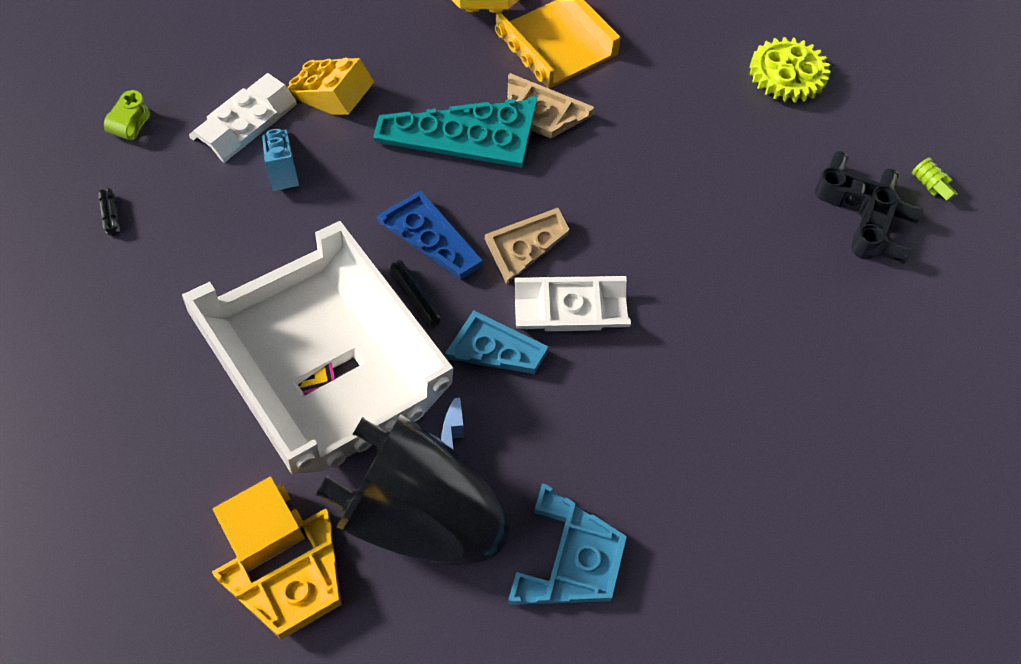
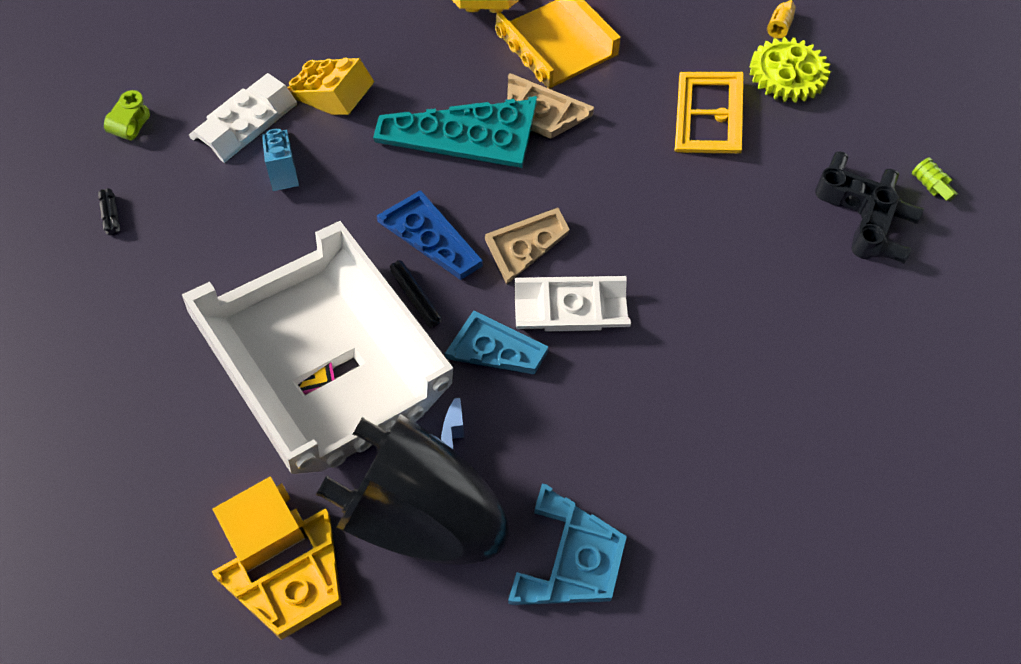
(732, 114): none -> yellow door
(781, 20): none -> yellow hinge

